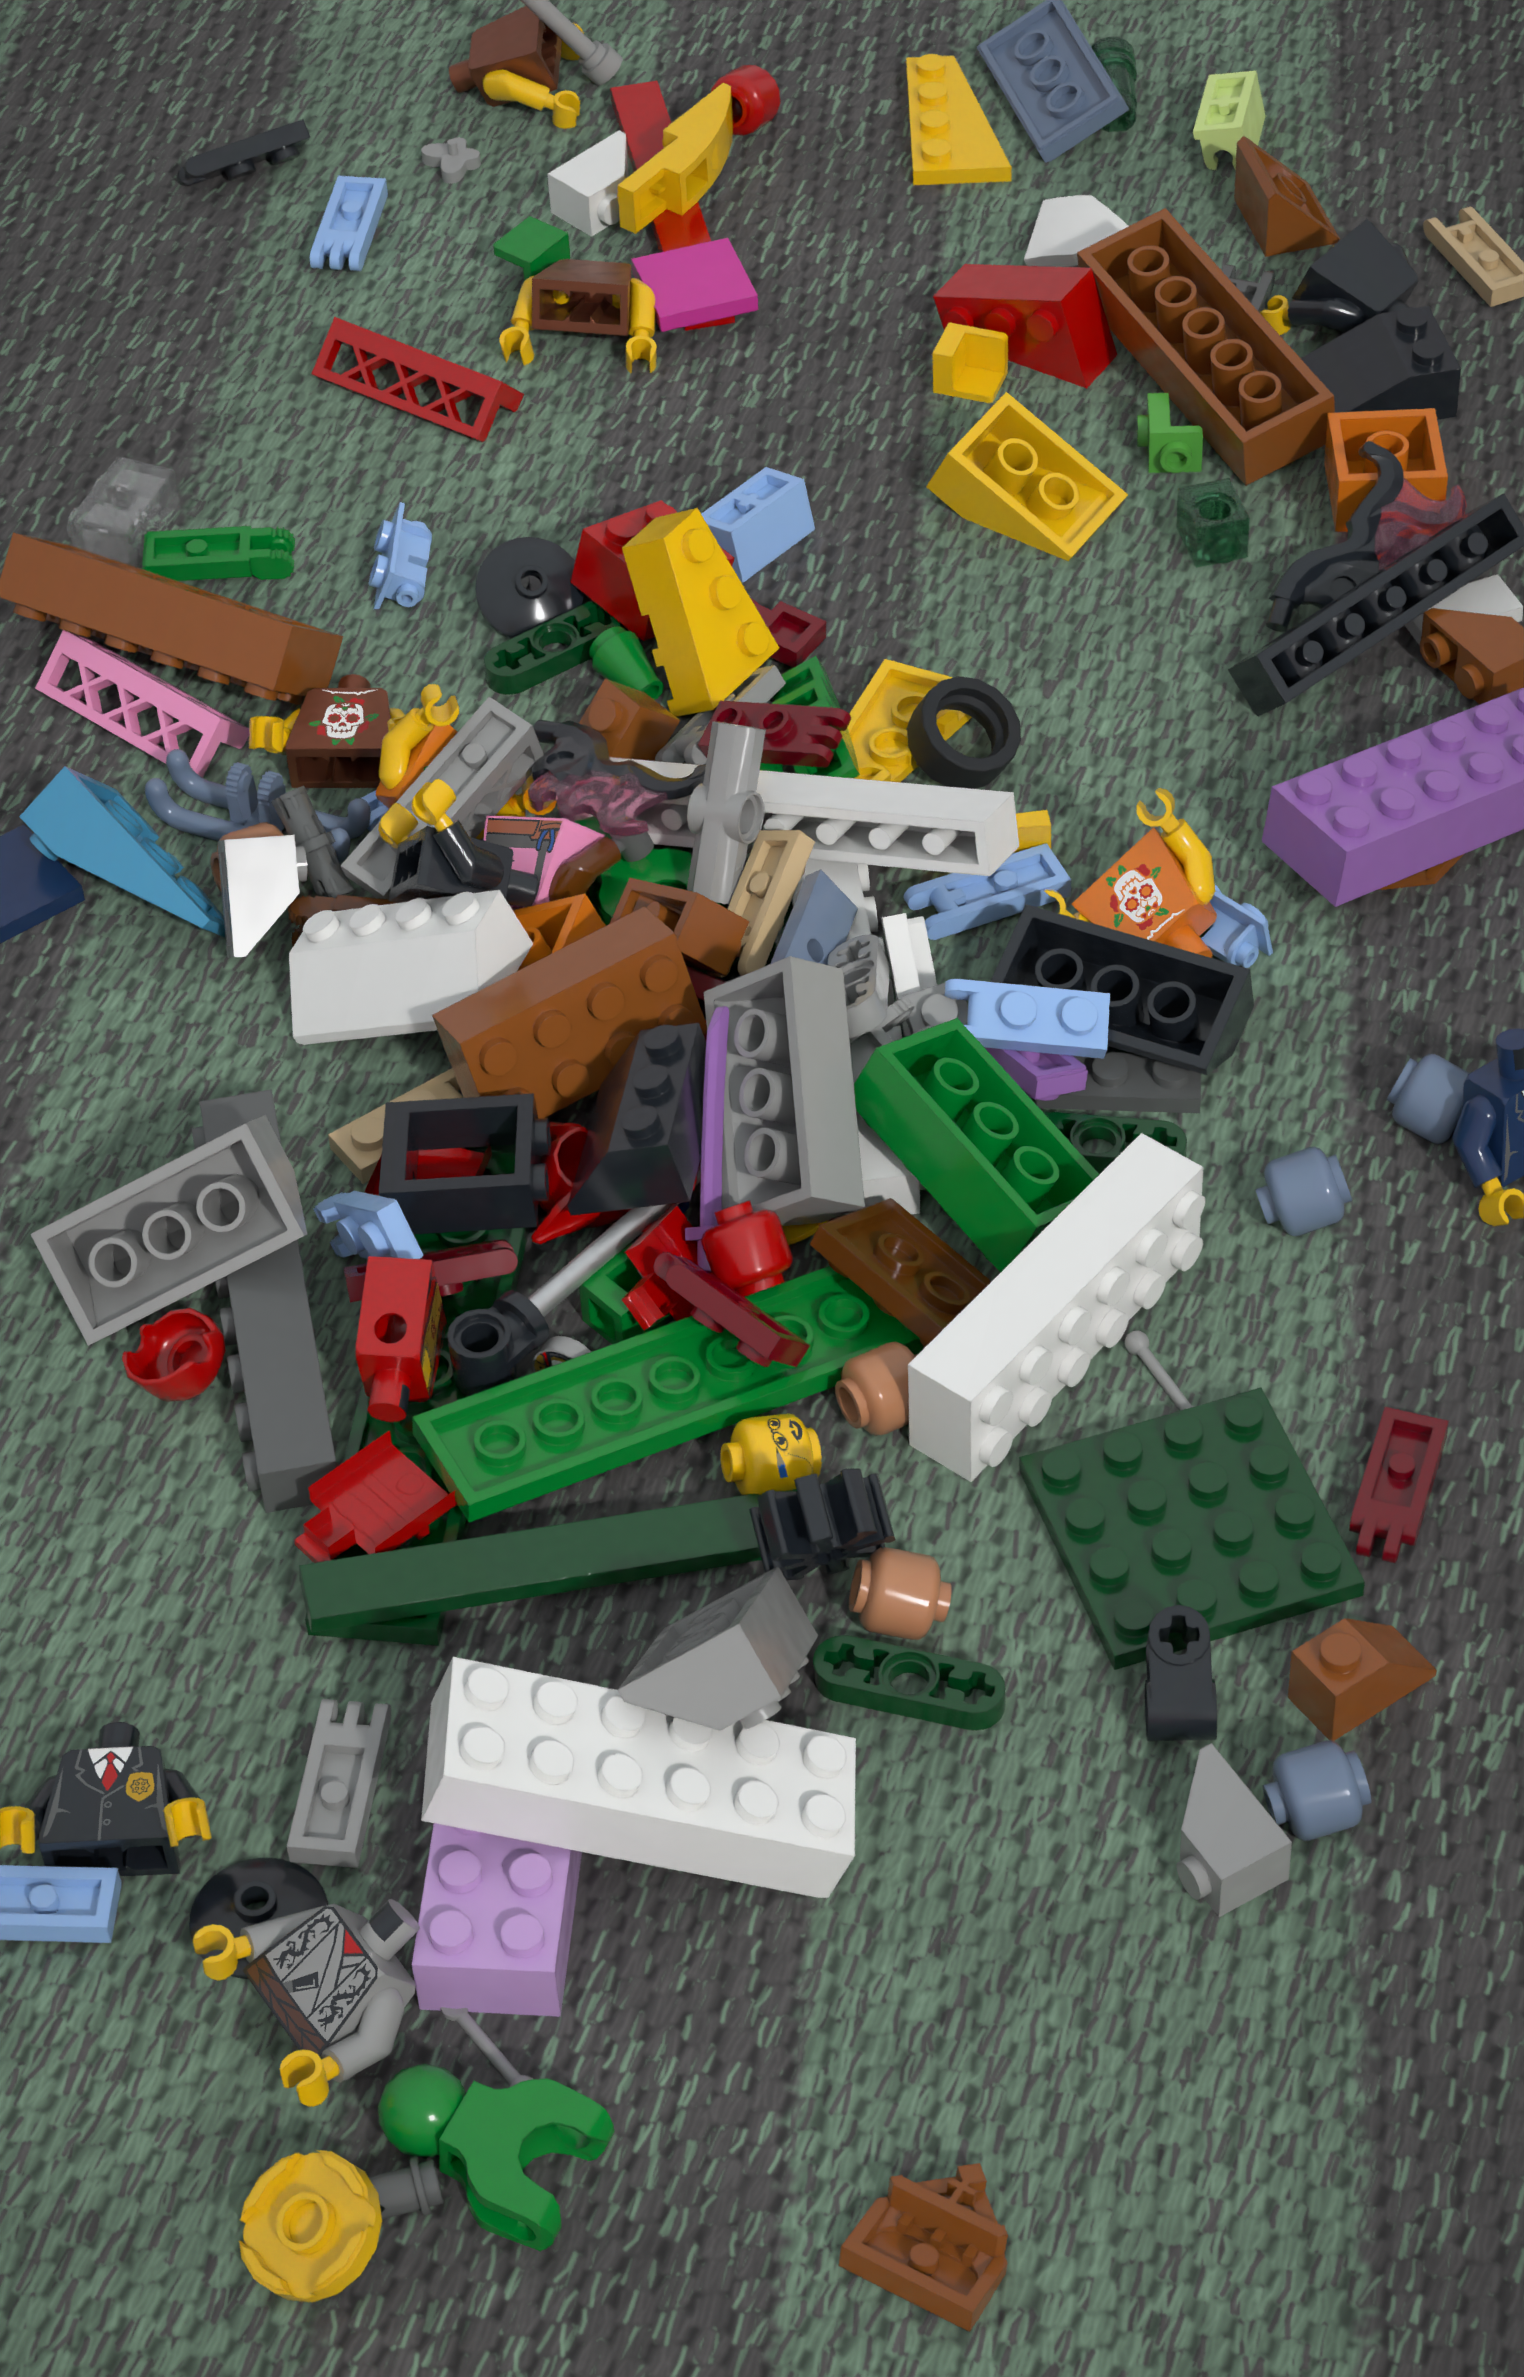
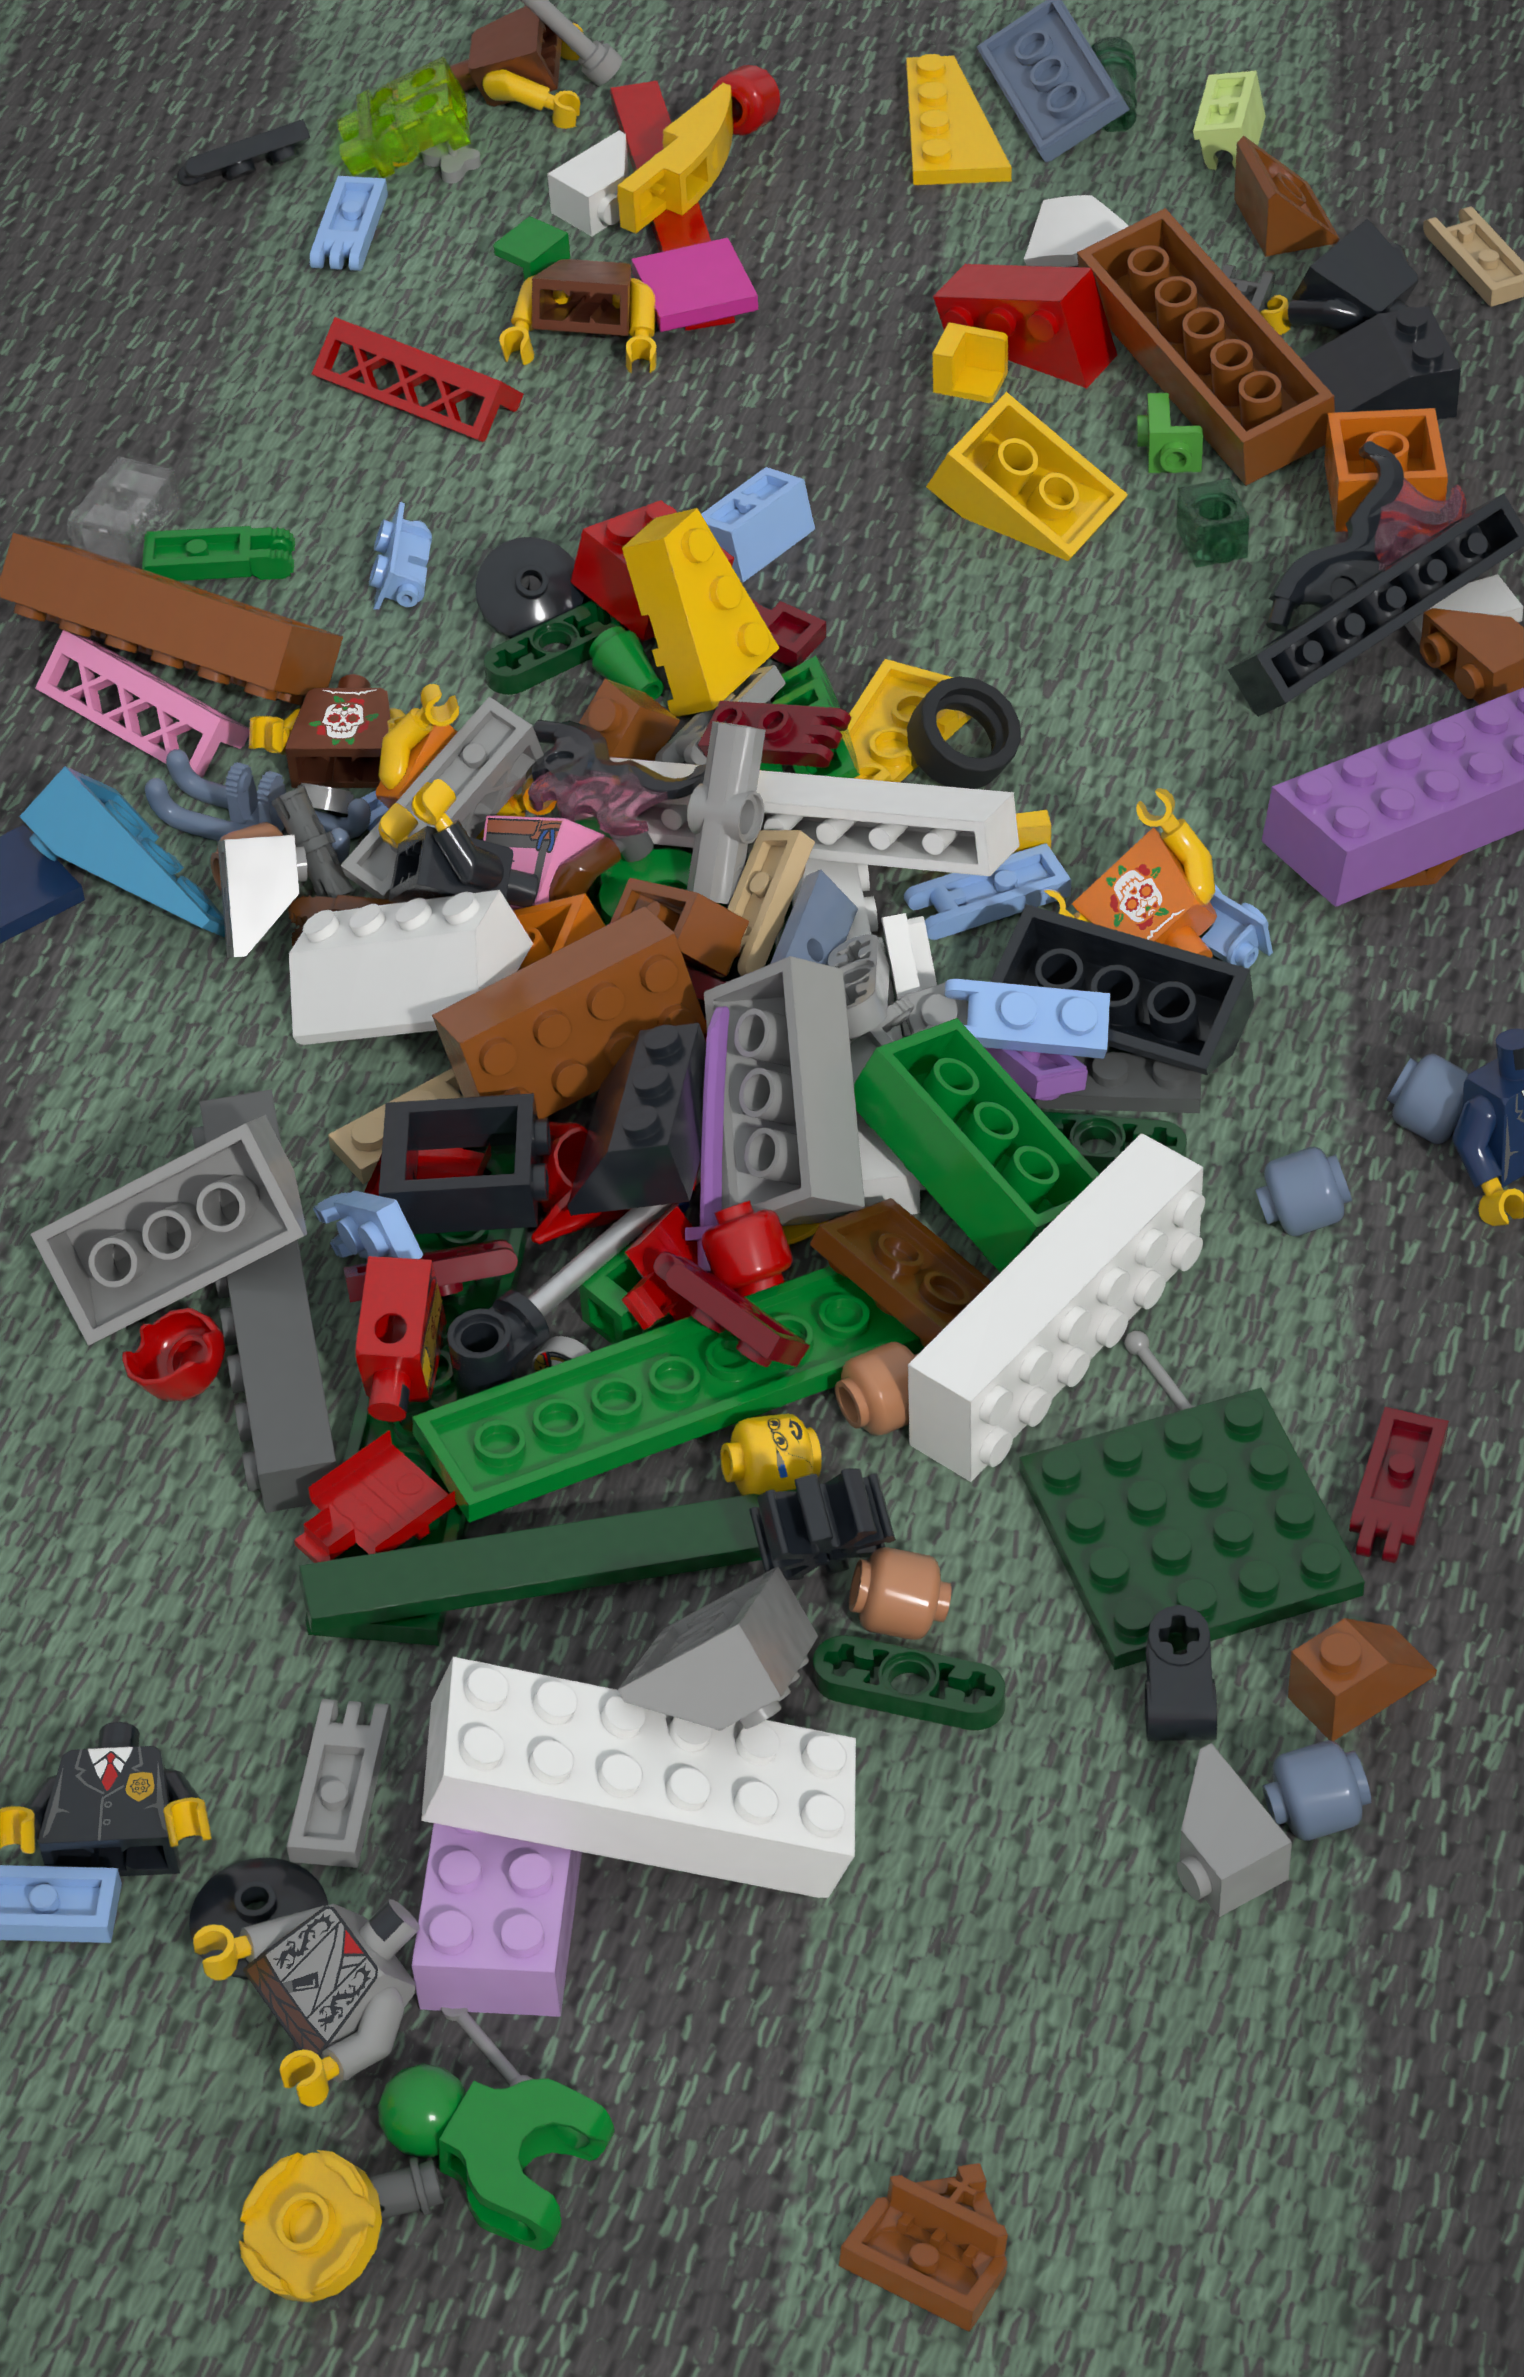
(328, 798): none -> light grey tile
(405, 120): none -> clear neon green hips

